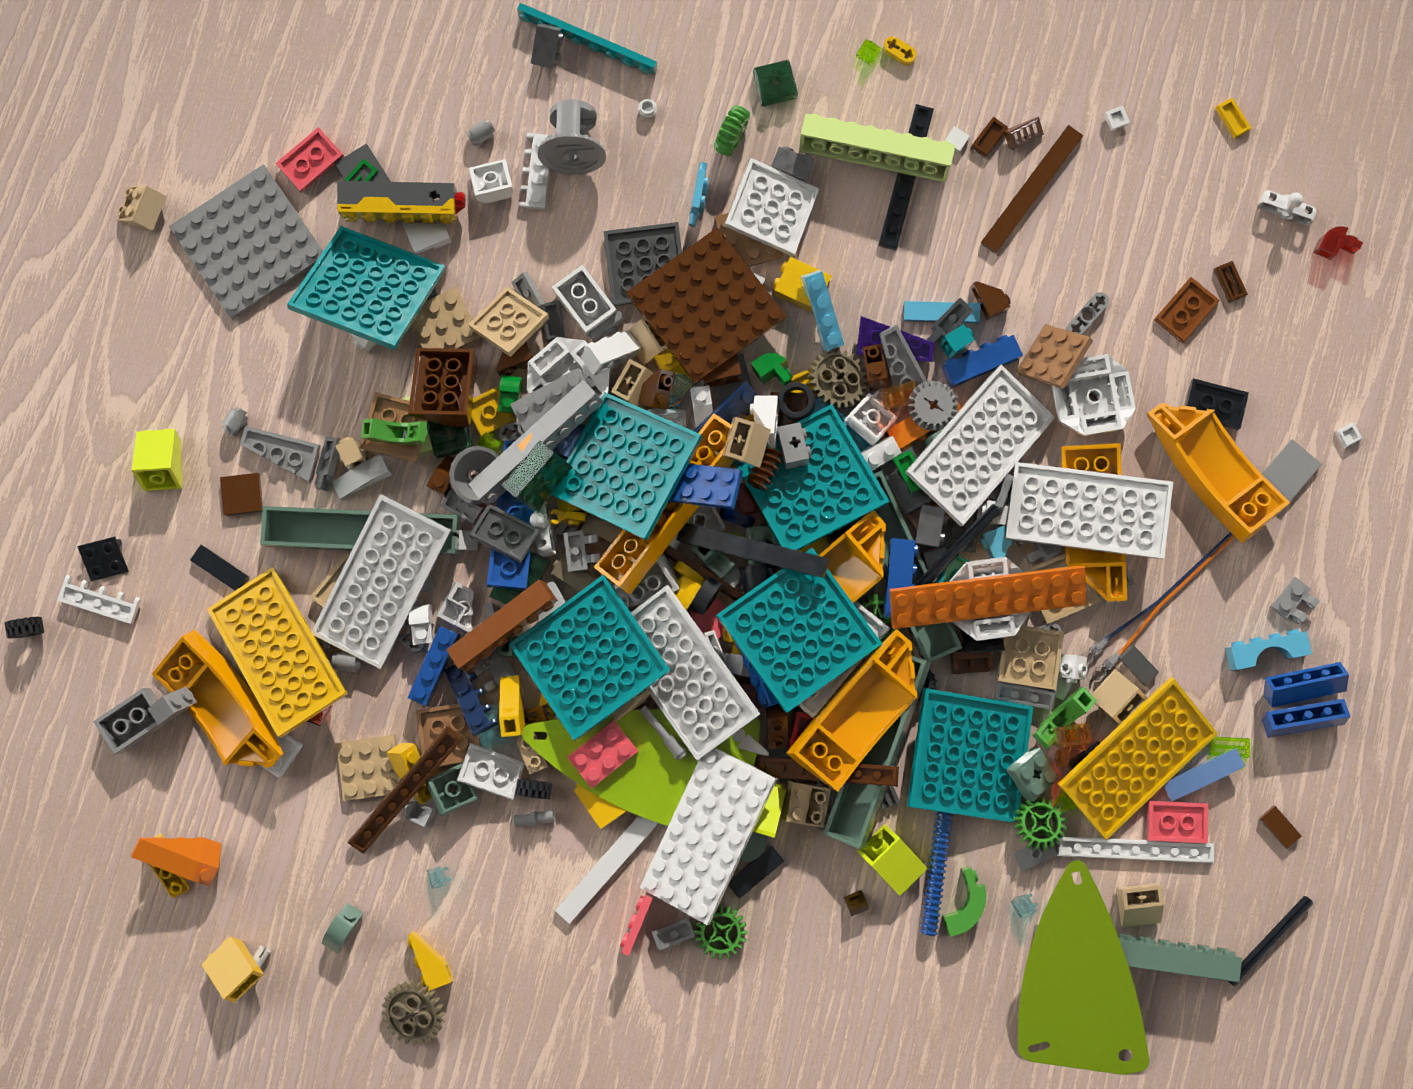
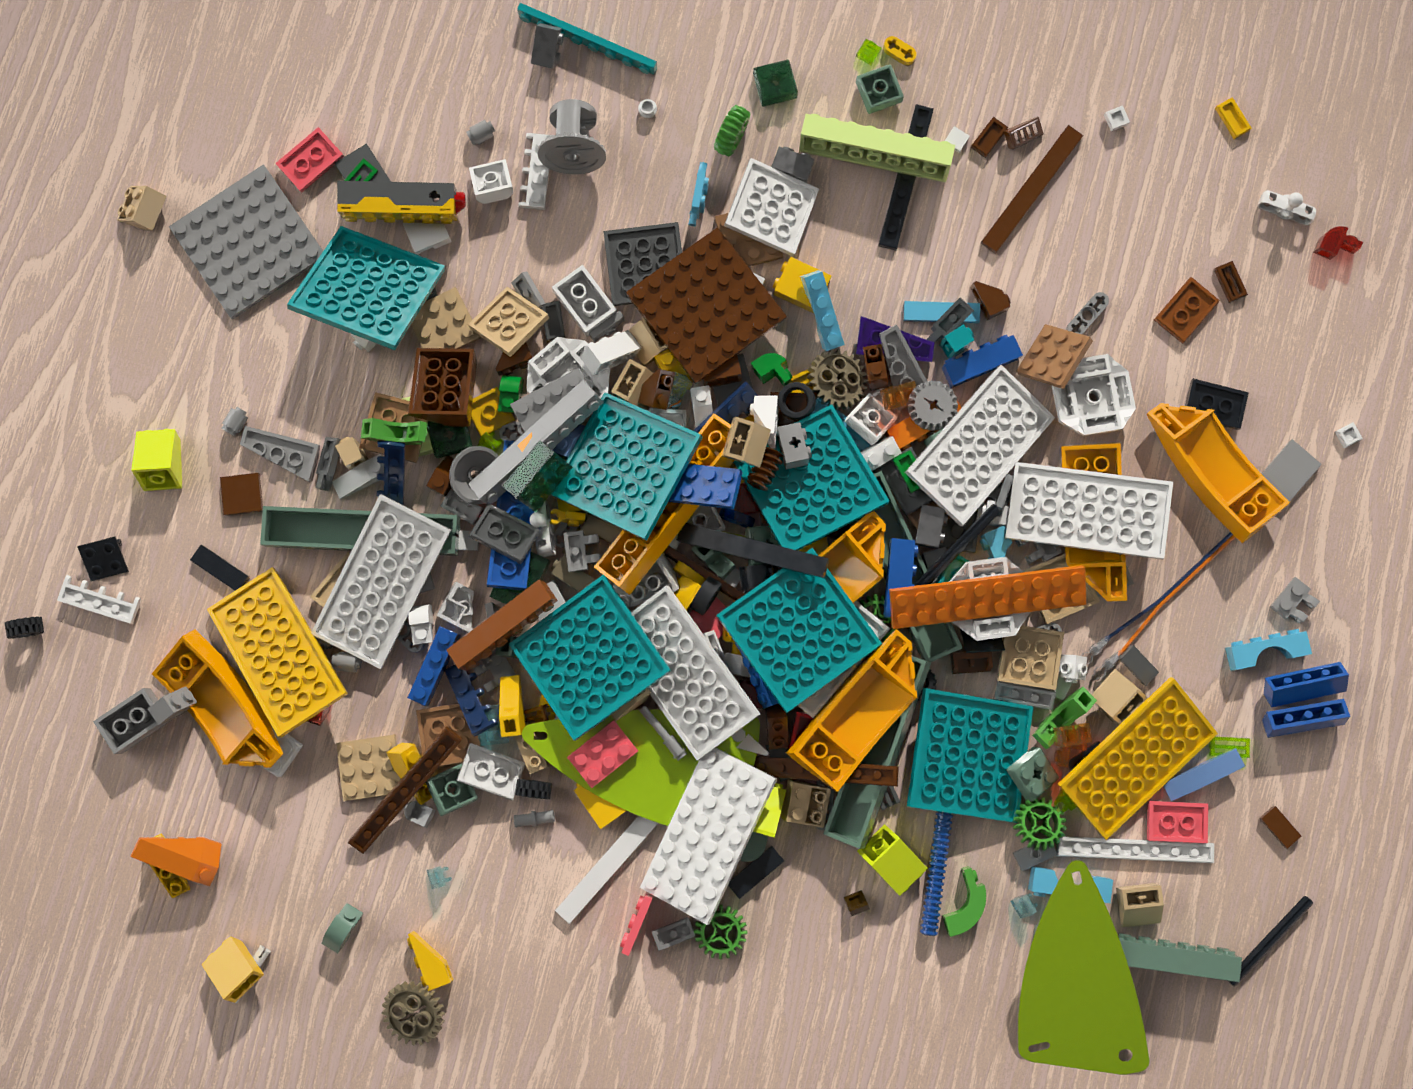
(393, 470): none -> dark blue hinge
(884, 79): none -> sand green brick
(1044, 880): none -> medium azure arch

